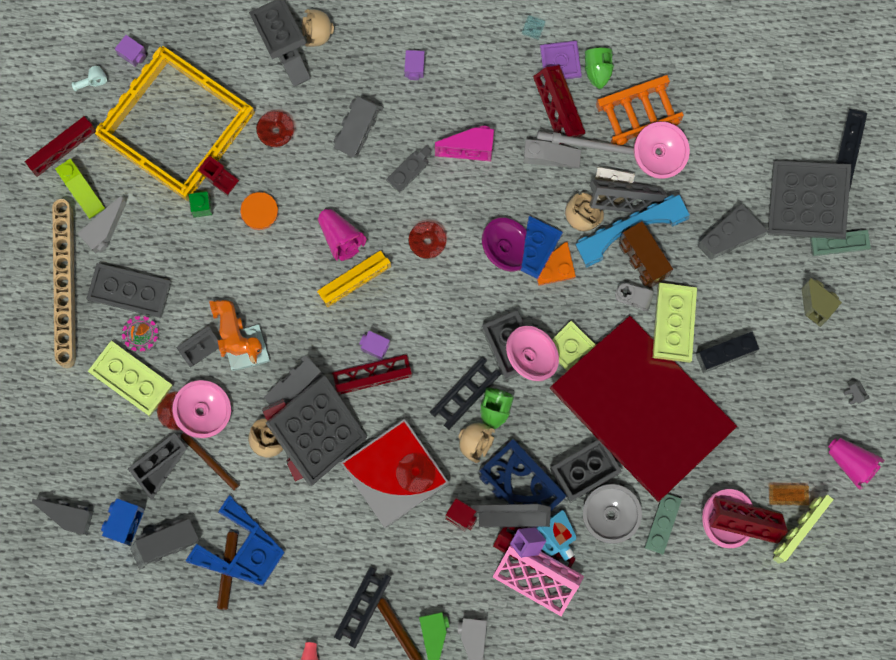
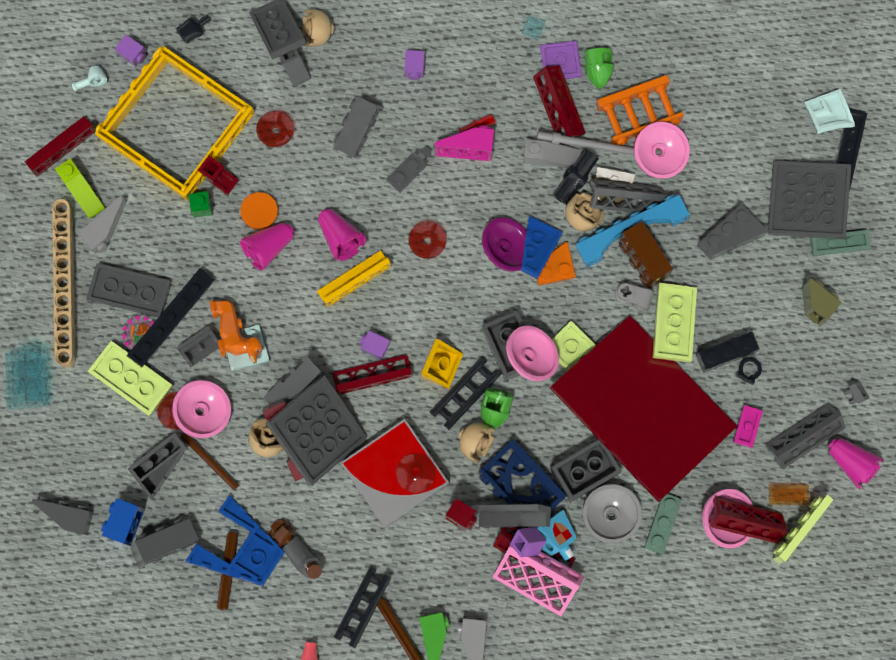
(26, 378): none -> clear light blue slope
(170, 318): none -> black plate
(192, 28): none -> black piece
(266, 244): none -> dark pink cone
(298, 554): none -> piece
(441, 364): none -> yellow slope
(485, 121): none -> red axle
(575, 176): none -> black piece
(740, 374): none -> black piece
(747, 426): none -> dark pink plate
(809, 437): none -> dark grey fence
(829, 112): none -> light aqua plate

